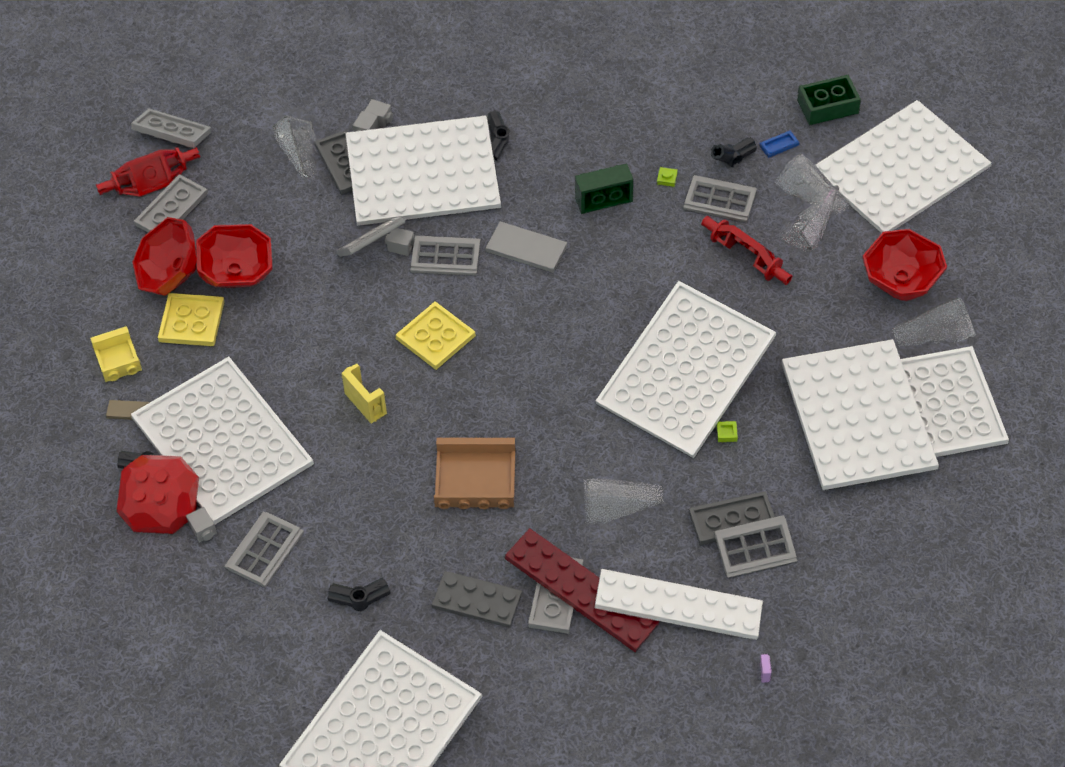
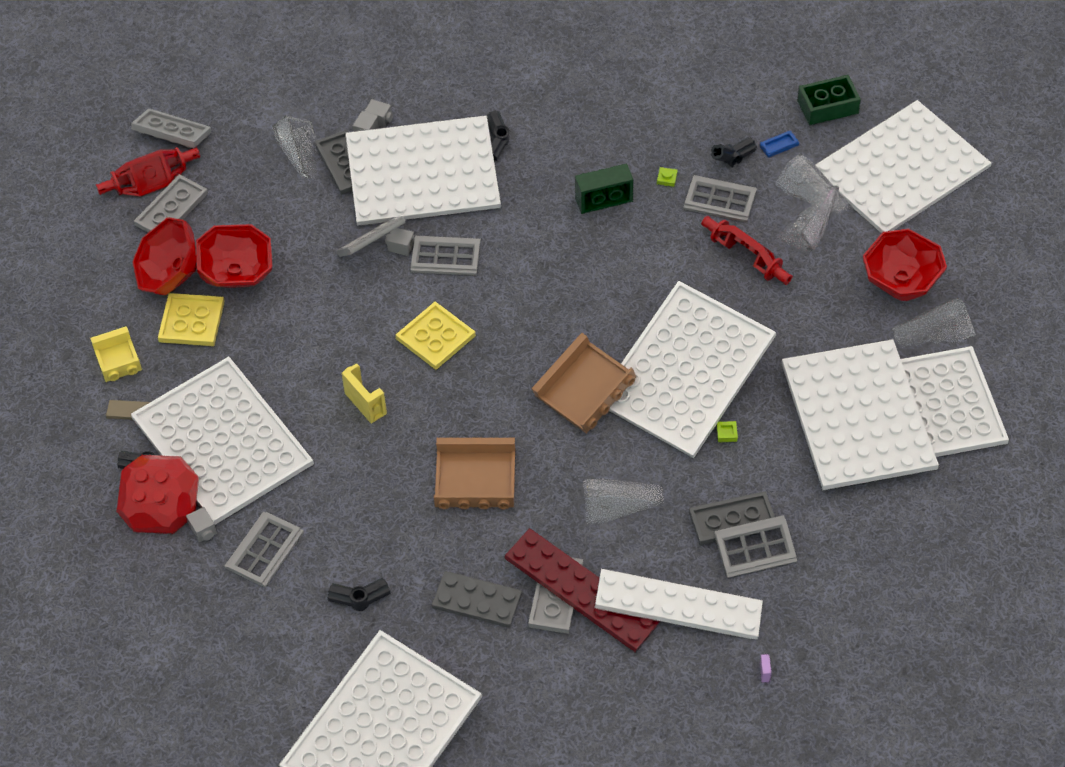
(526, 247): light grey tile -> none
(583, 383): none -> medium nougat panel

